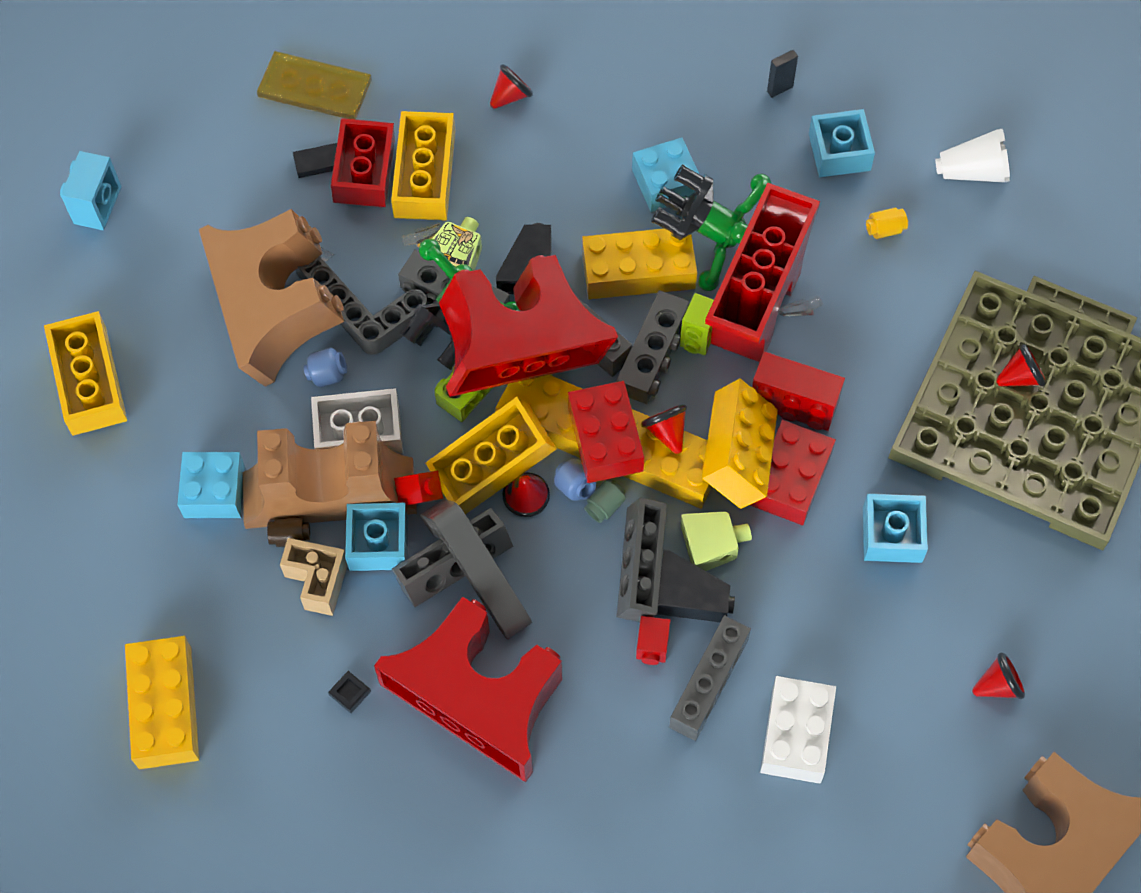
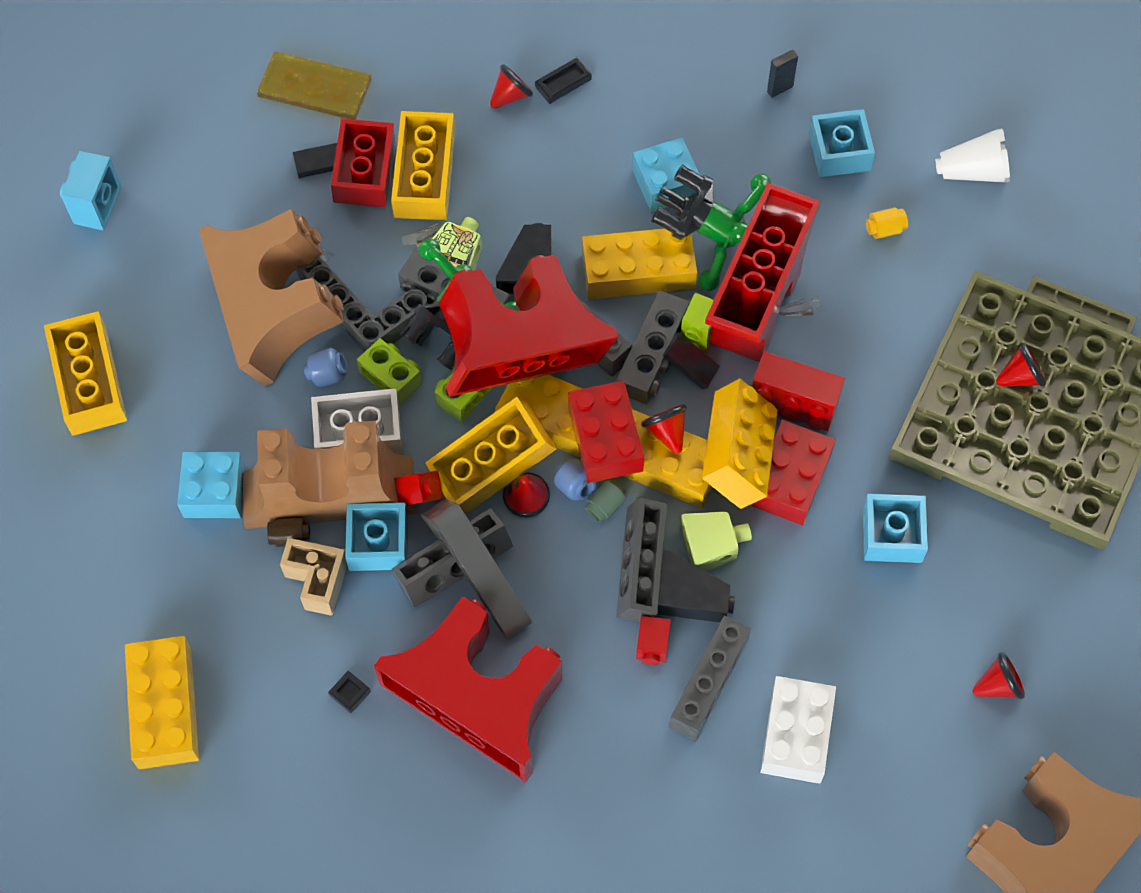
(385, 374): none -> lime brick
(563, 80): none -> black tile
(691, 360): none -> black tile

